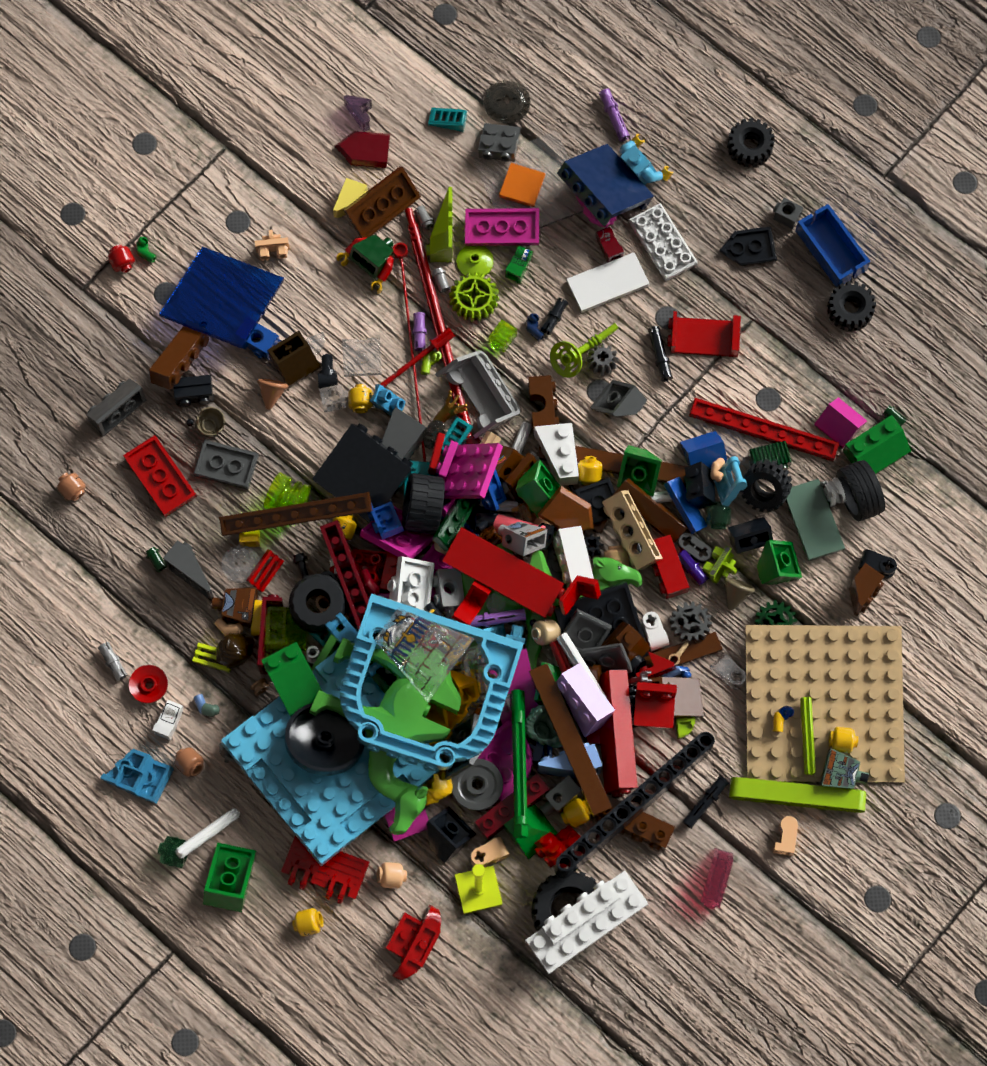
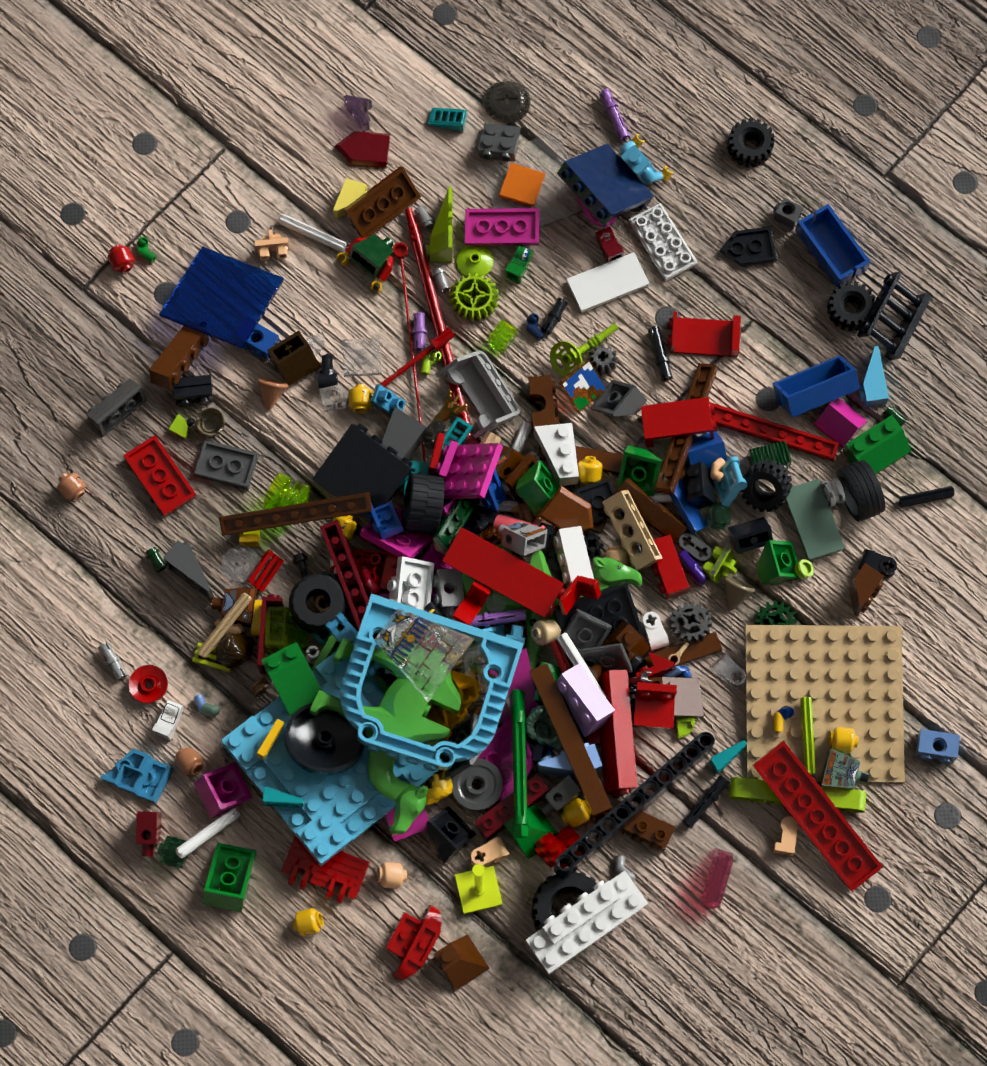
(148, 822): none -> dark red torso
(179, 427): none -> lime tile
(222, 790): none -> dark pink slope
(224, 625): none -> tan axle
(270, 739): none -> yellow tile
(276, 798): none -> teal slope
(312, 232): none -> white axle
(461, 961): none -> reddish brown slope
(582, 385): none -> tile
(620, 867): none -> light grey arm
(678, 419): none -> red panel
(680, 445): none -> reddish brown tile
(723, 758): none -> teal slope
(804, 569): none -> lime tile
(816, 386): none -> blue piece
(817, 816): none -> red plate
(874, 386): none -> medium azure slope
(910, 318): none -> black fence
(926, 496): none -> black axle
(947, 741): none -> medium blue brick

